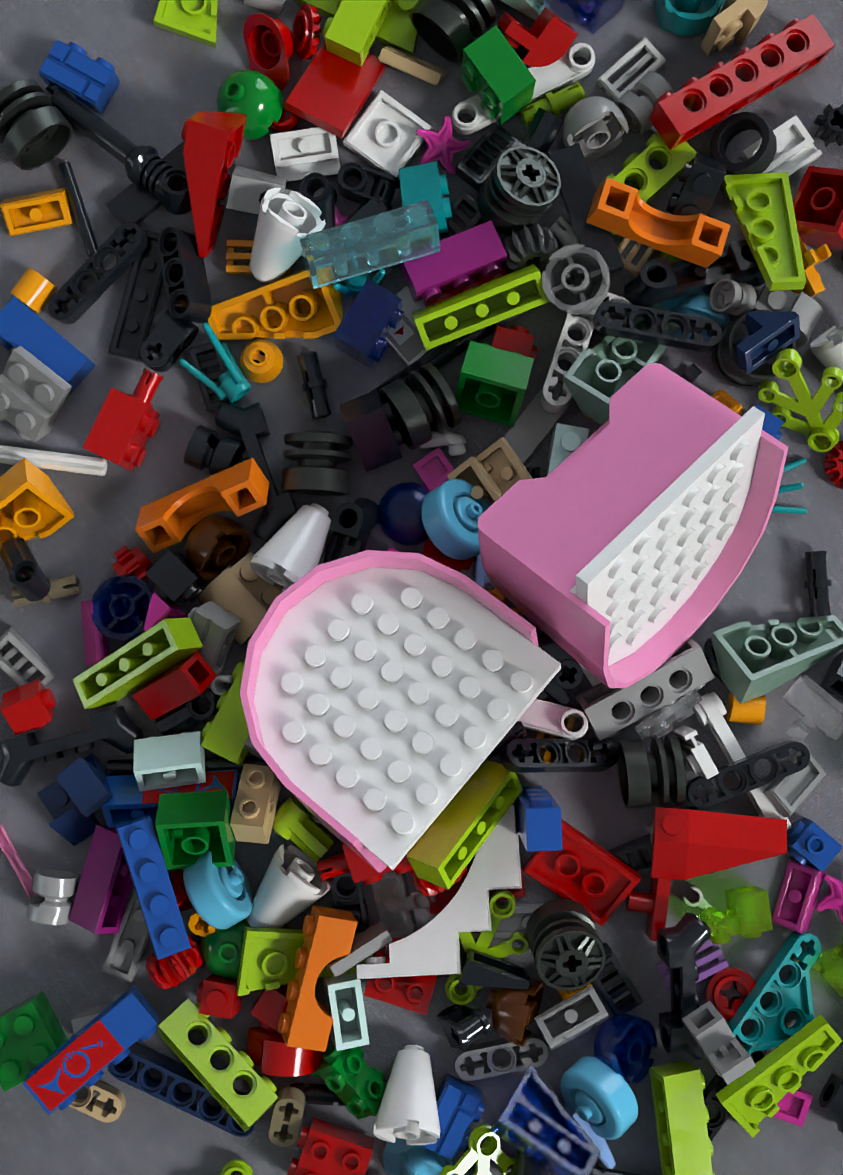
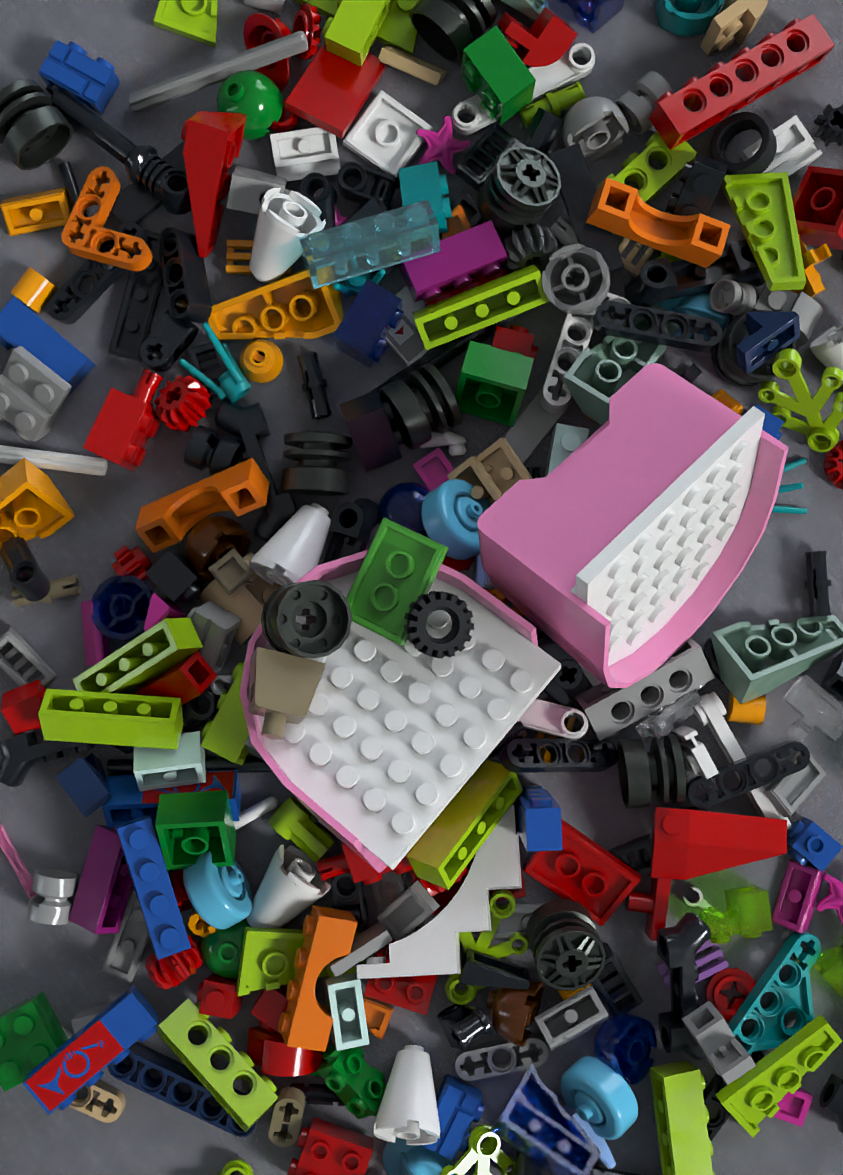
(67, 817): dark blue slope -> none
(93, 229): none -> orange beam
(111, 718): none -> lime brick
(182, 403): none -> red gear
(218, 71): none -> light grey axle
(231, 571): none -> dark tan tile
(255, 804): tan brick -> none
(281, 689): none -> dark tan torso
(326, 619): none -> pearl dark grey wheel
(377, 1016): none -> orange tile
(392, 577): none -> bright green tile
(408, 911): none -> light grey tile
(456, 223): none -> orange tile
(458, 634): none -> black tyre
(612, 89): white tile -> none

